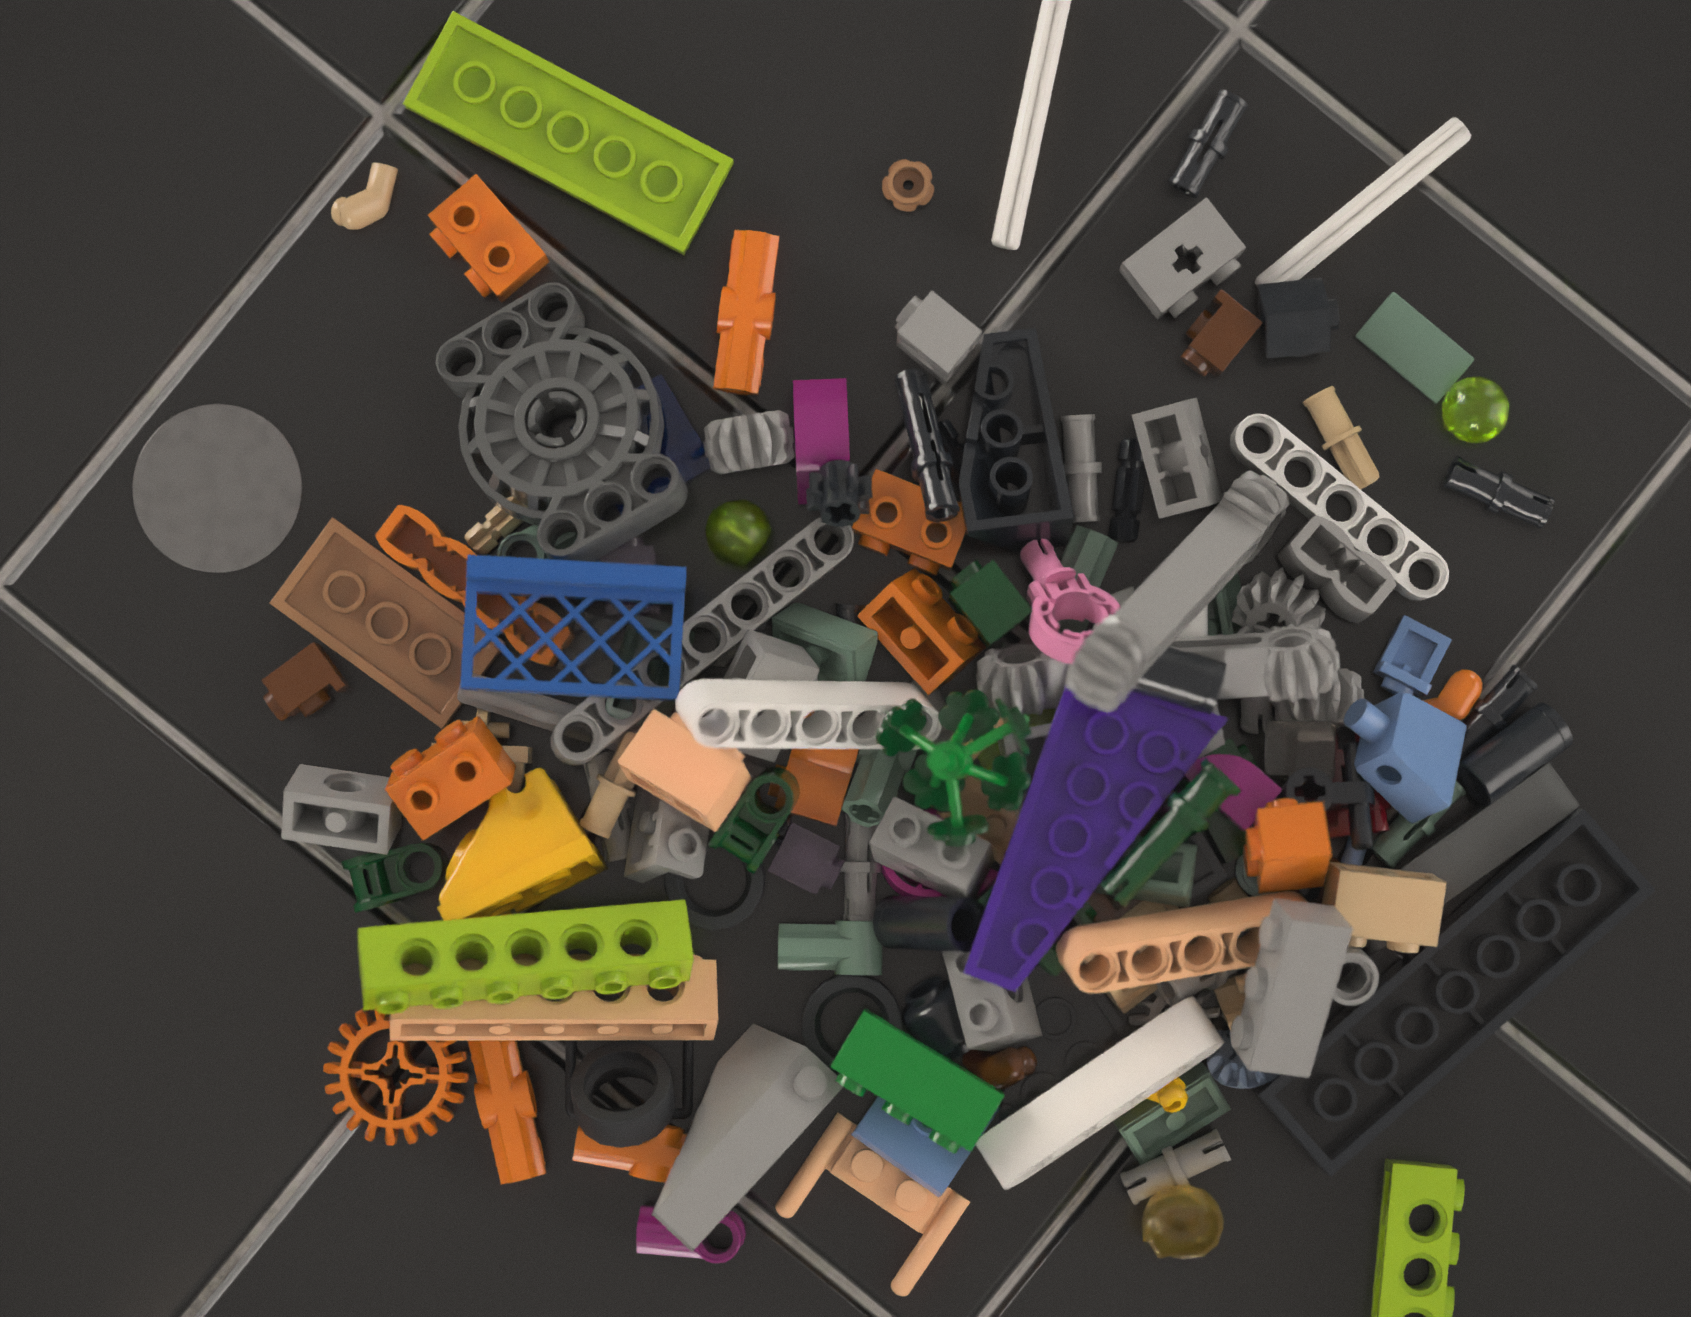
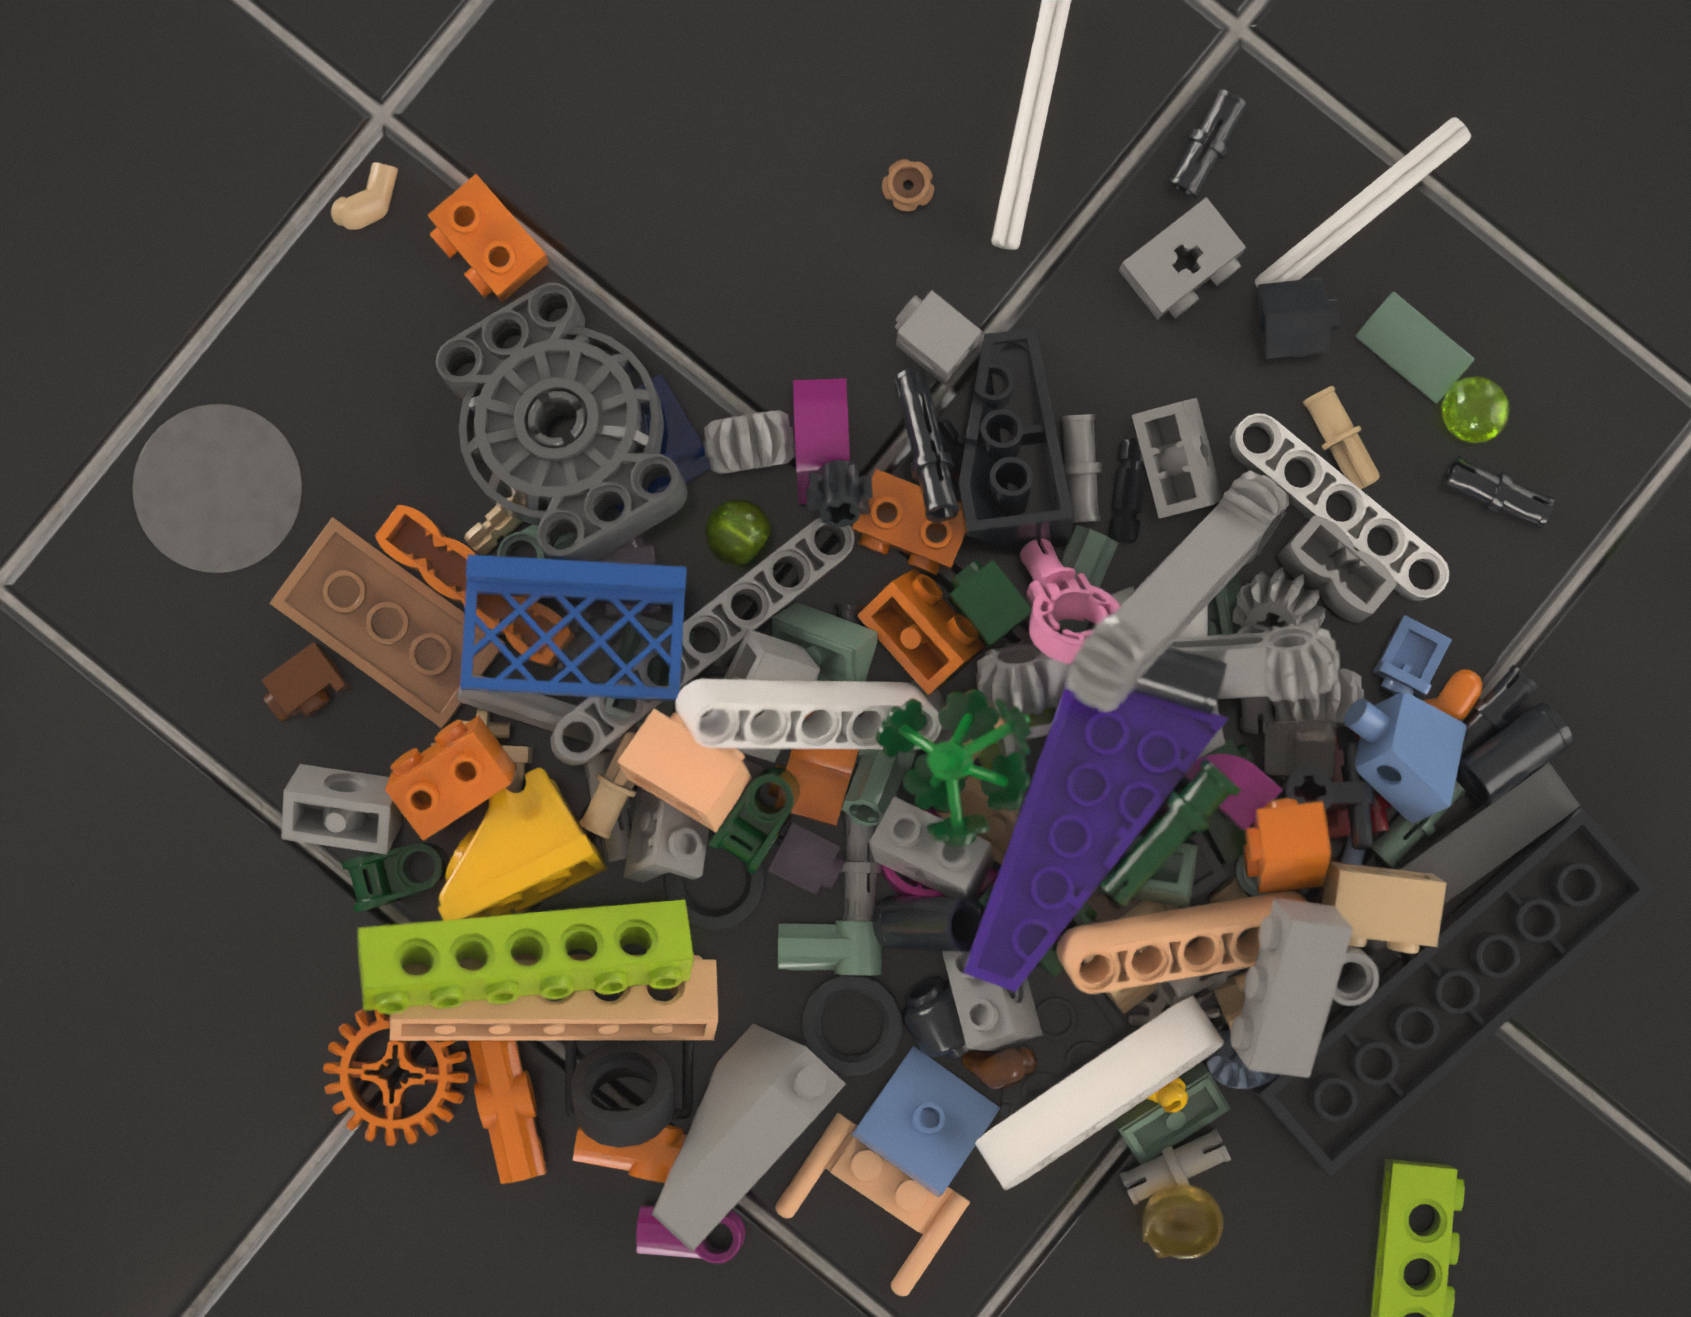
(568, 133): lime plate -> none
(746, 312): orange piece -> none
(916, 1082): green brick -> none
(1219, 336): reddish brown brick -> none

